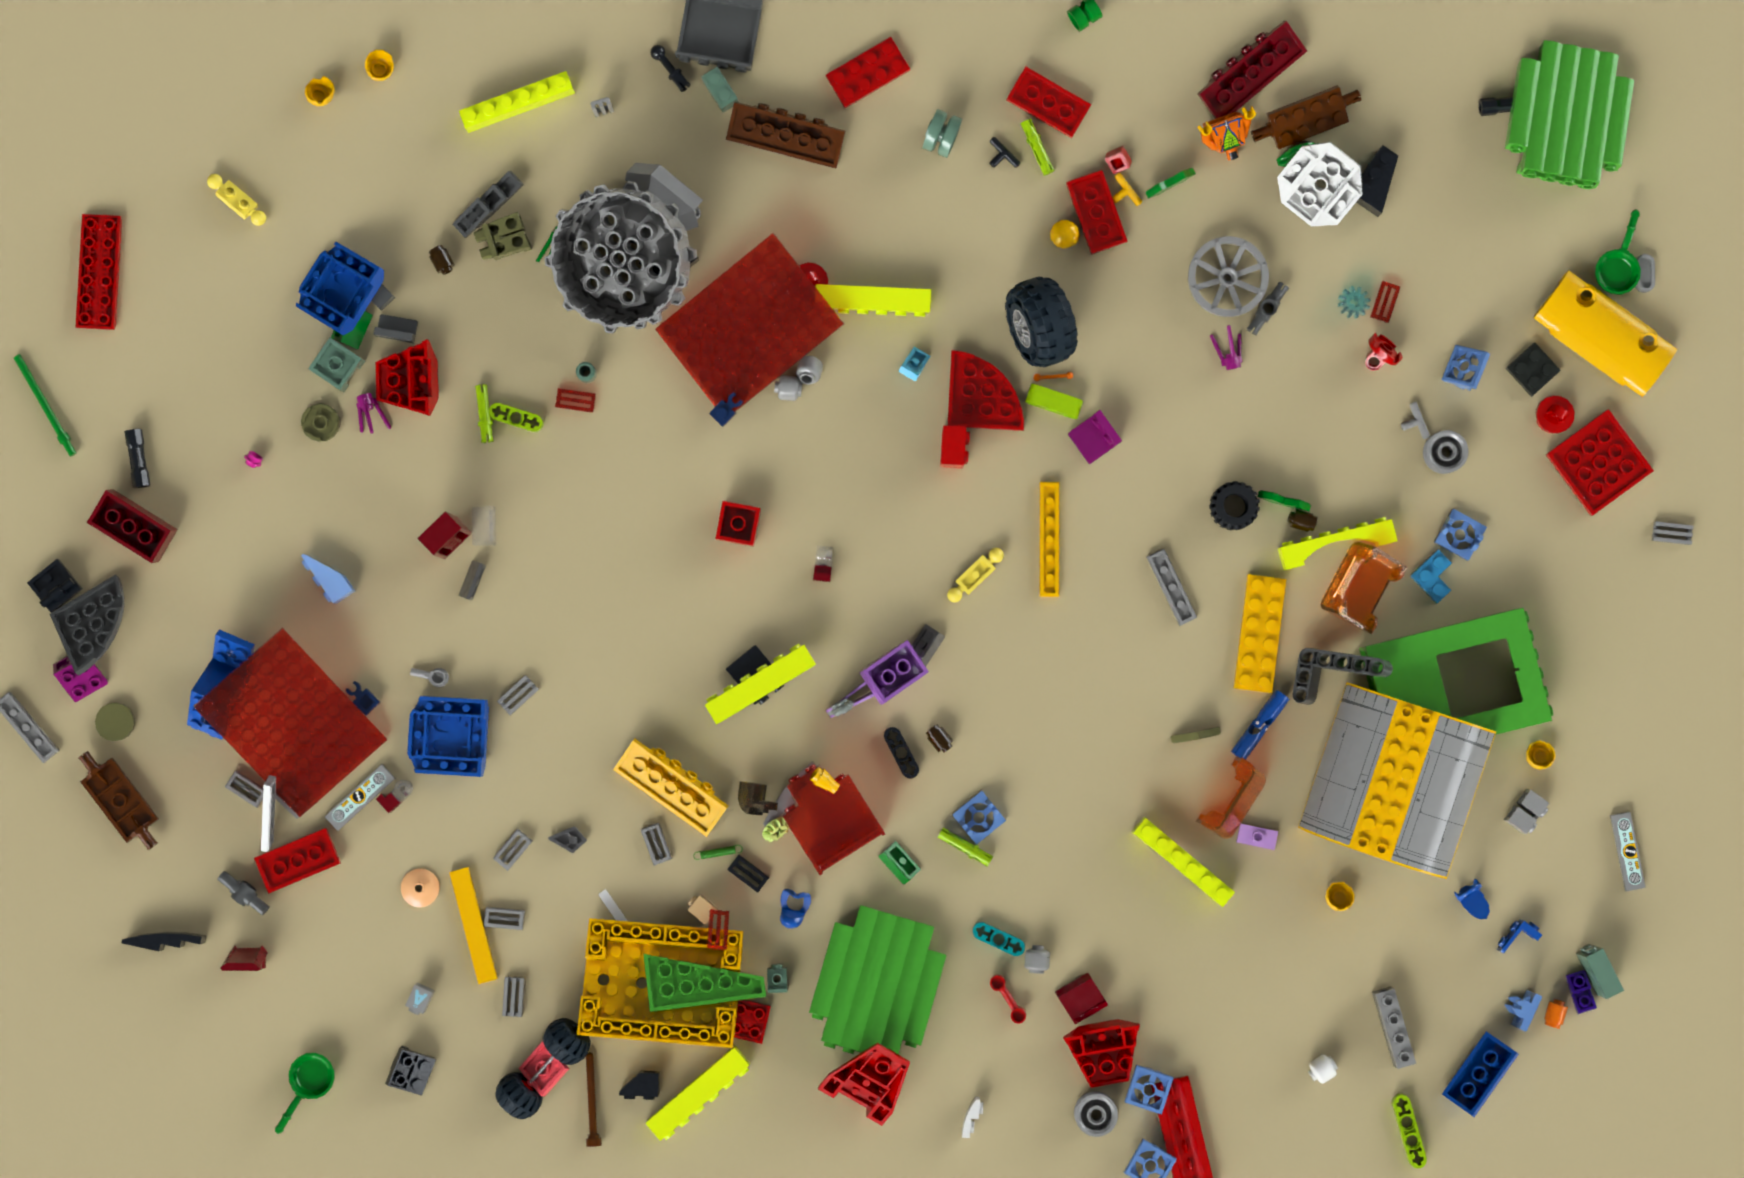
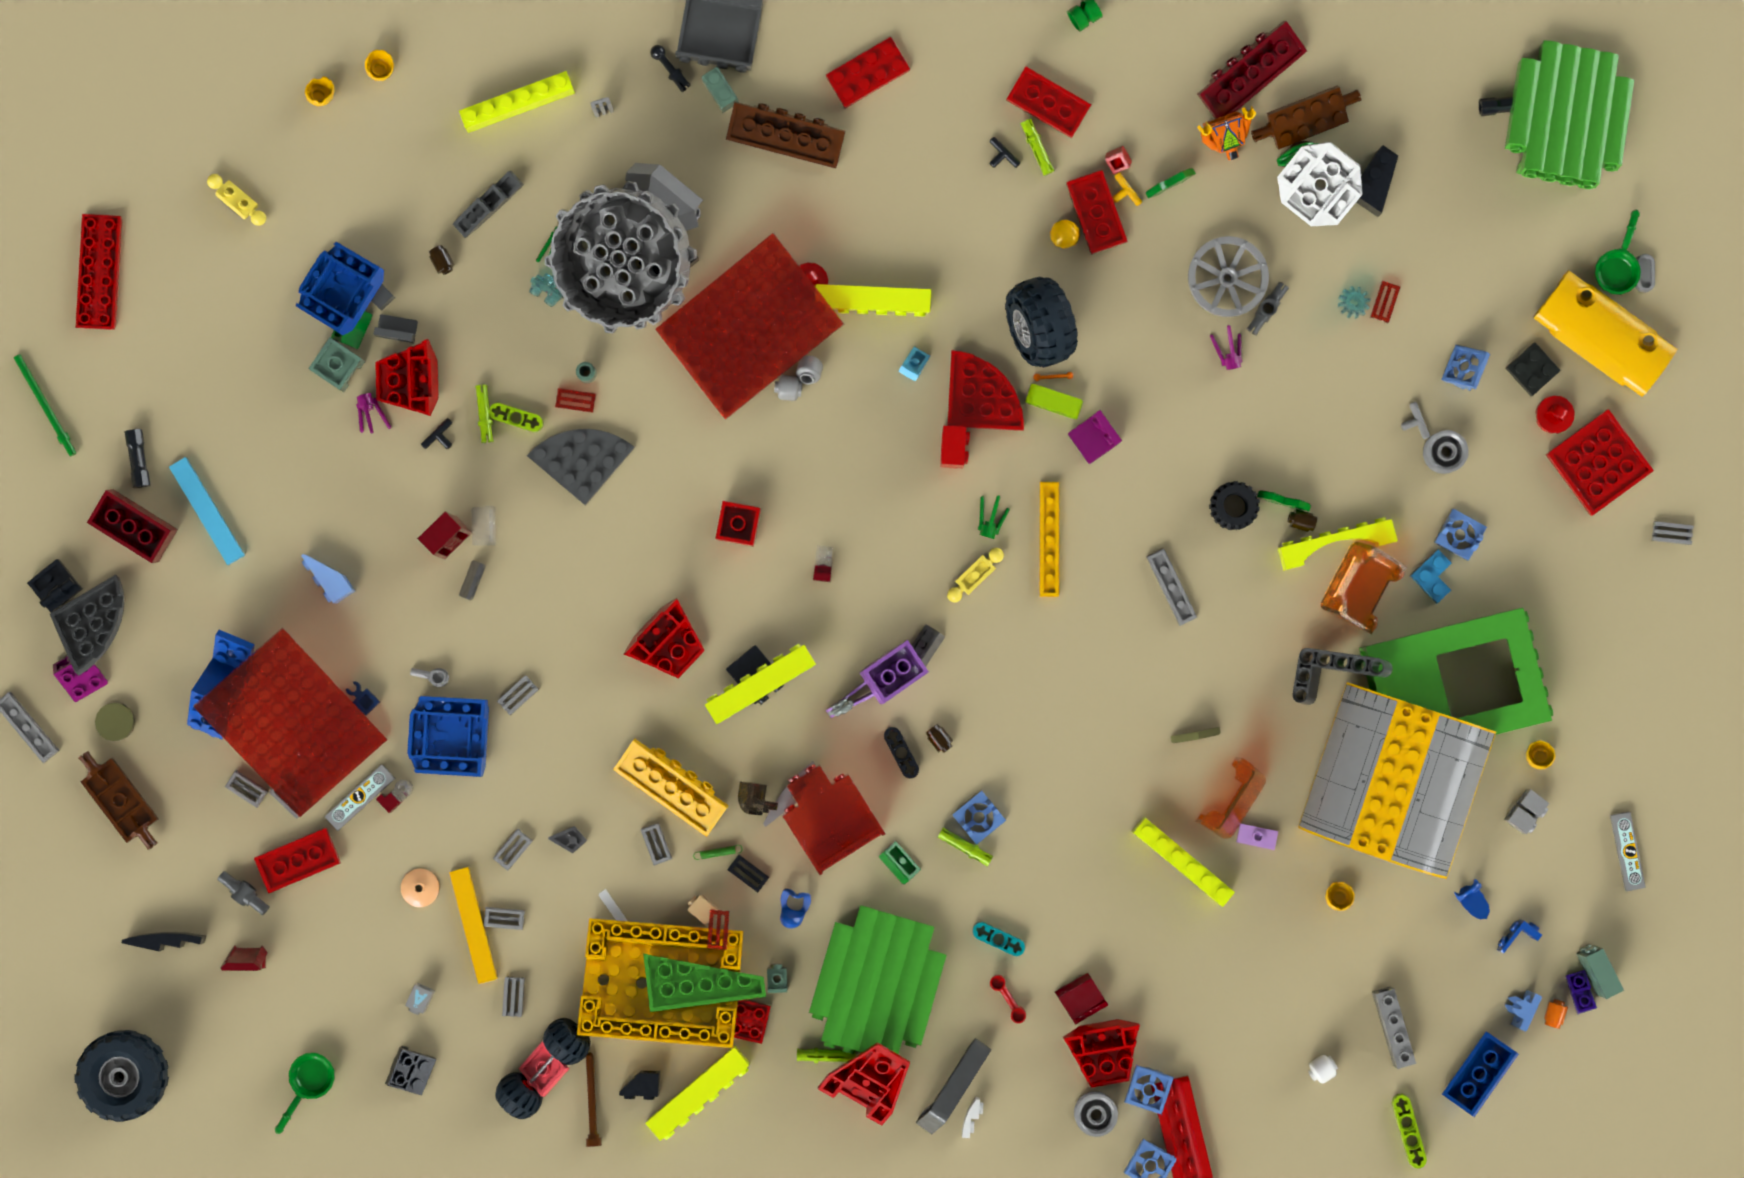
(101, 1077): none -> black wheel
(207, 511): none -> medium azure tile
(253, 459): dark pink plate -> none
(268, 813): tile -> none
(320, 422): olive tile -> none
(437, 434): none -> black piece
(503, 237): olive hips -> none
(547, 285): none -> clear light blue hips
(581, 459): none -> dark grey plate
(667, 641): none -> red wedge
(724, 412): dark blue plate -> none
(775, 829): yellowish green gear -> none
(823, 1055): none -> lime pin
(824, 780): yellow cone -> none
(940, 1110): none -> dark grey beam
(942, 133): sand green wheel -> none
(988, 529): none -> green plant
(1037, 959): light grey head -> none
(1259, 633): yellow plate -> none
(1264, 719): blue piece -> none
(1383, 350): red tile -> none

